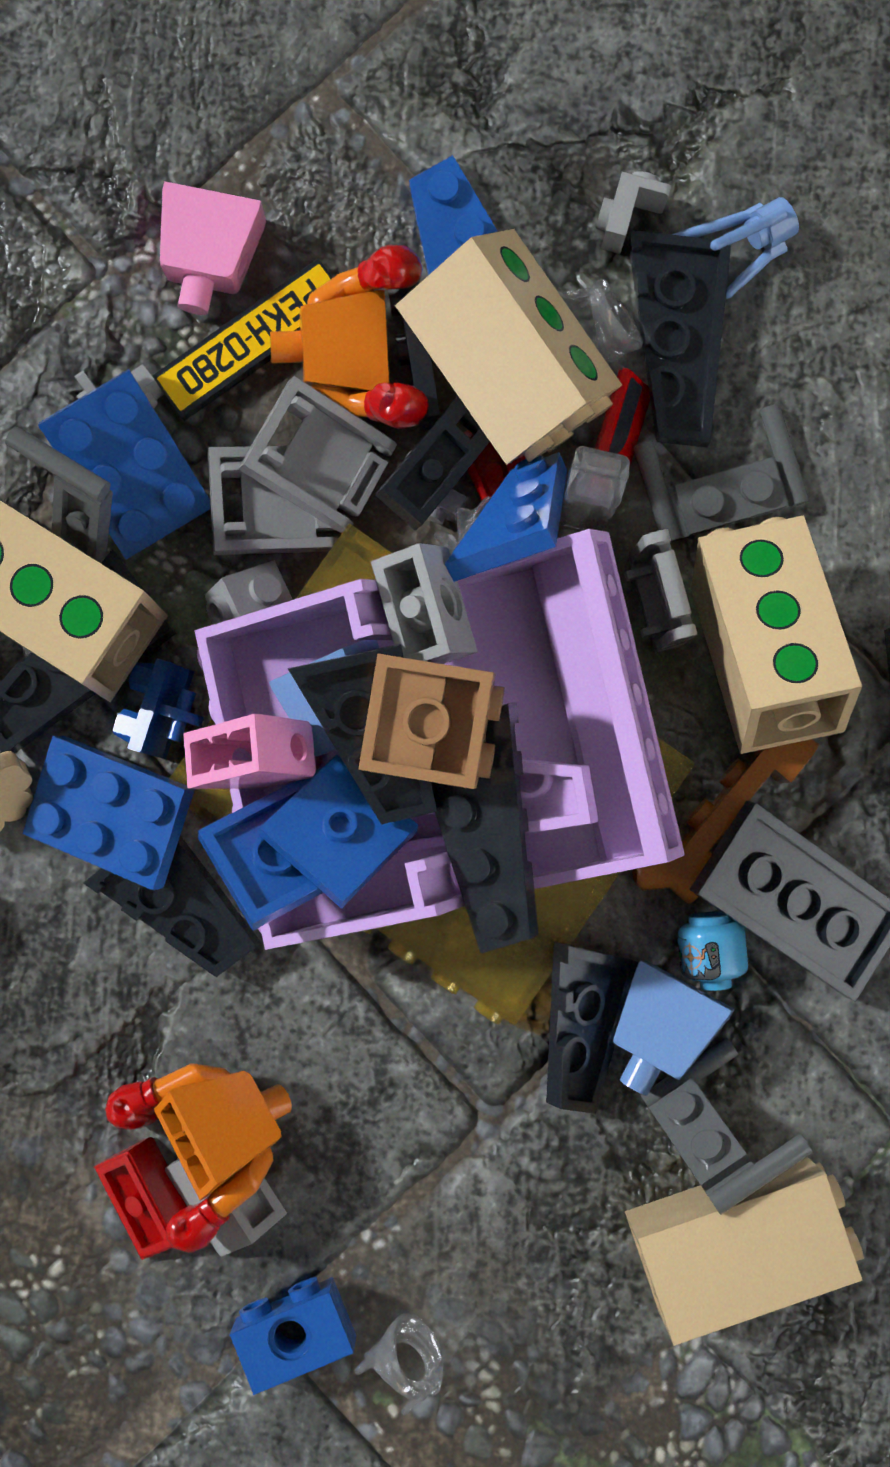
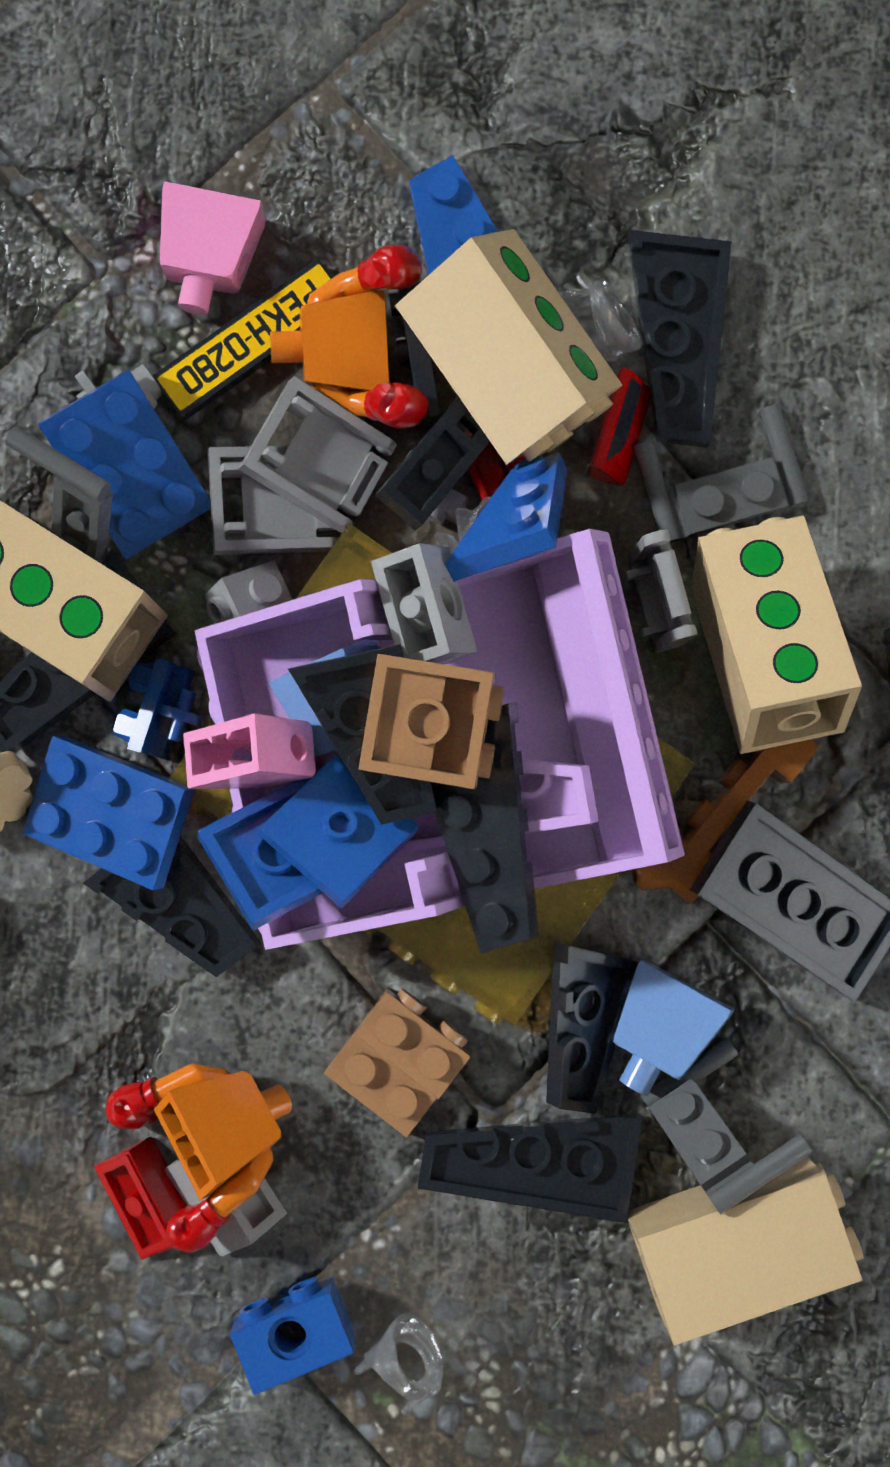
(399, 1060): none -> medium nougat plate
(545, 1165): none -> black wing
(593, 488): clear piece -> none
(633, 190): light grey bracket -> none
(712, 950): dark azure head -> none
(763, 226): medium blue plant -> none

